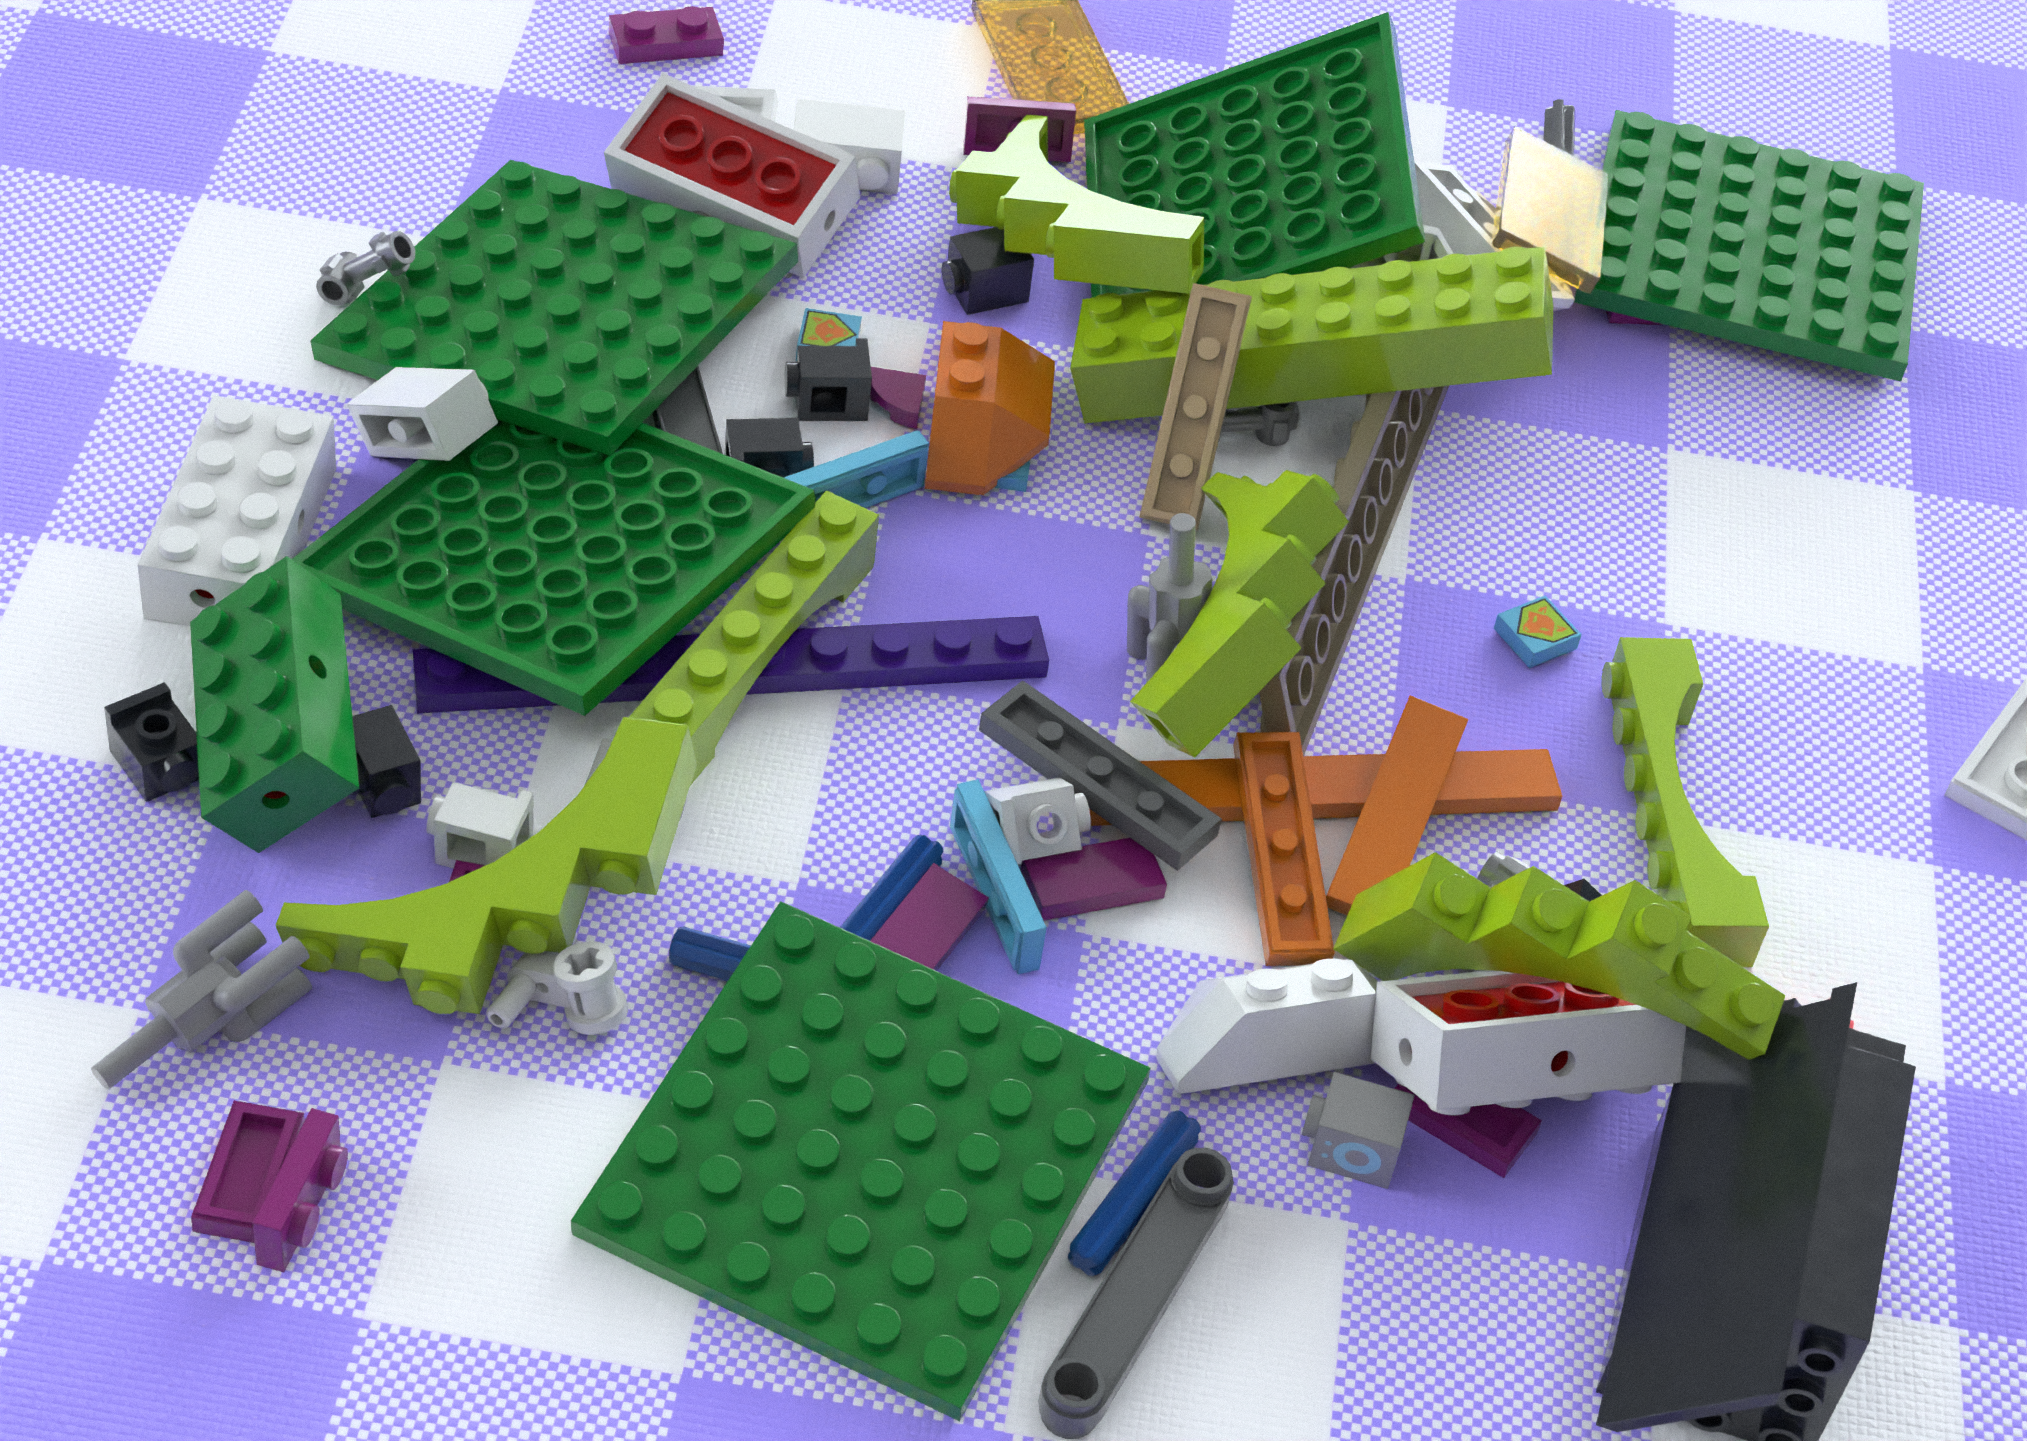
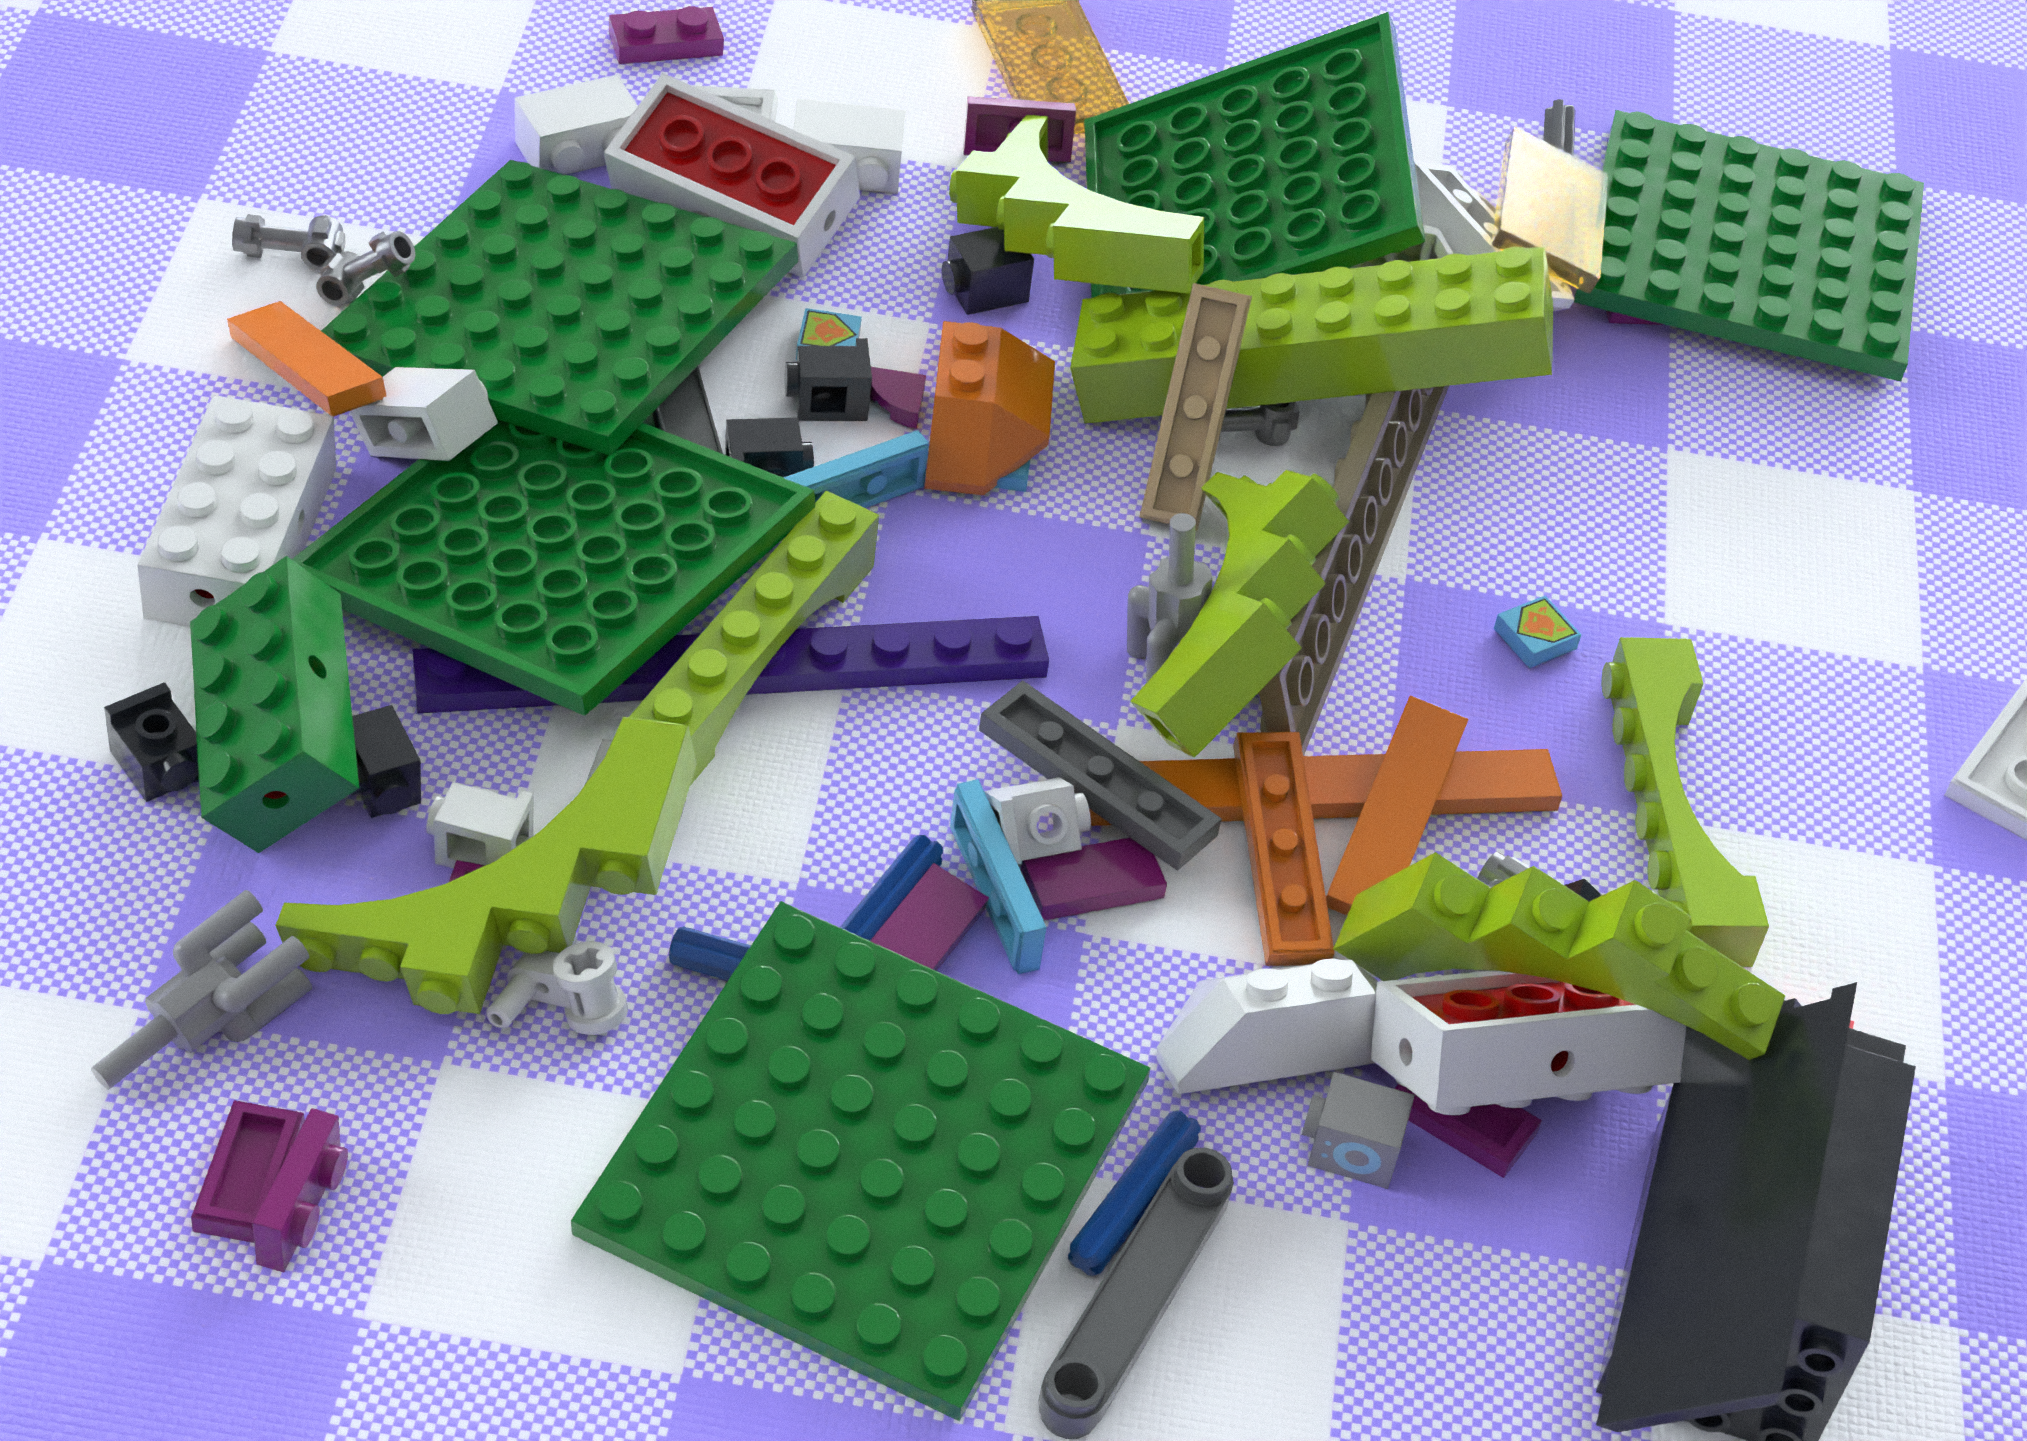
(307, 358): none -> orange tile
(316, 244): none -> flat silver bar
(571, 124): none -> white brick

